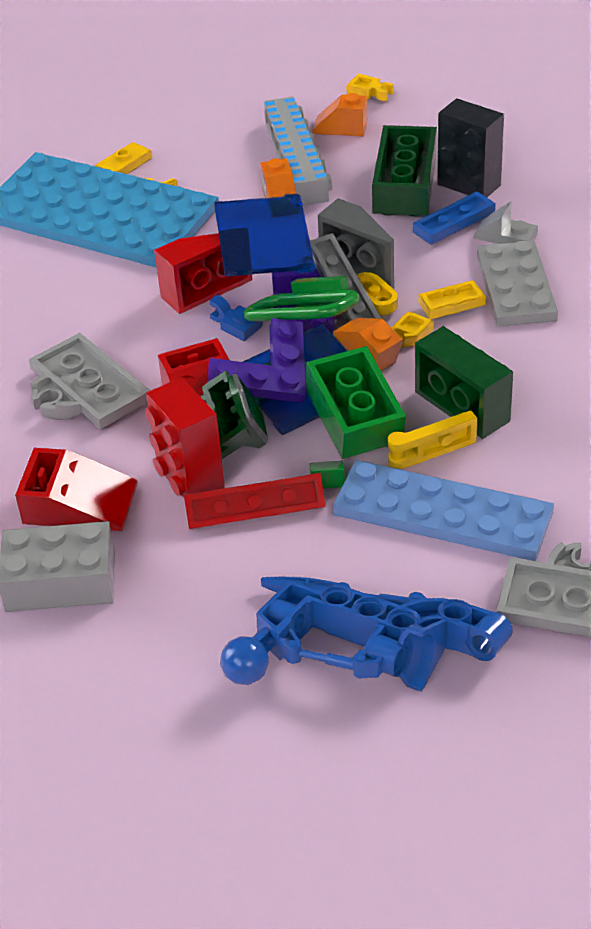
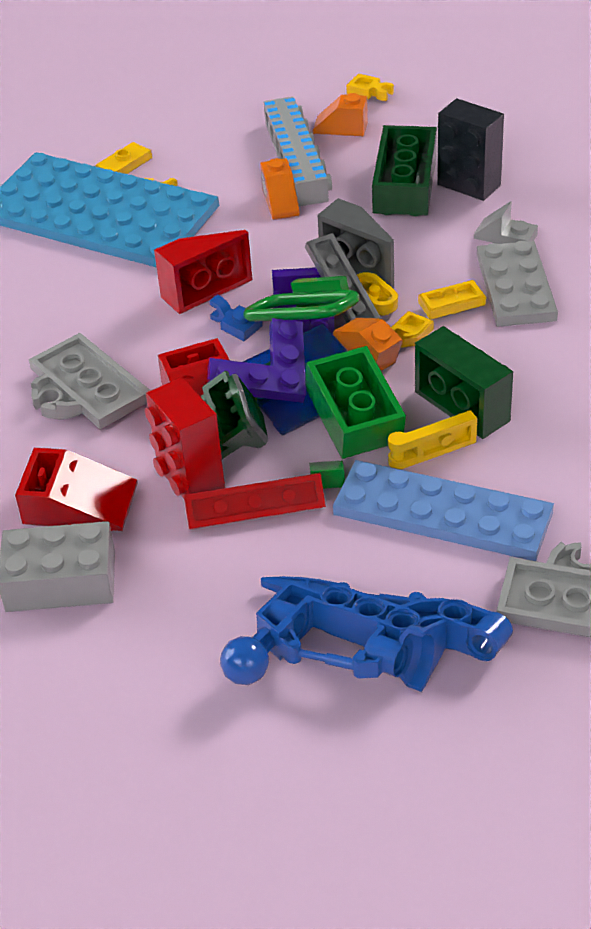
(264, 236): clear blue piece -> none
(453, 218): blue plate -> none

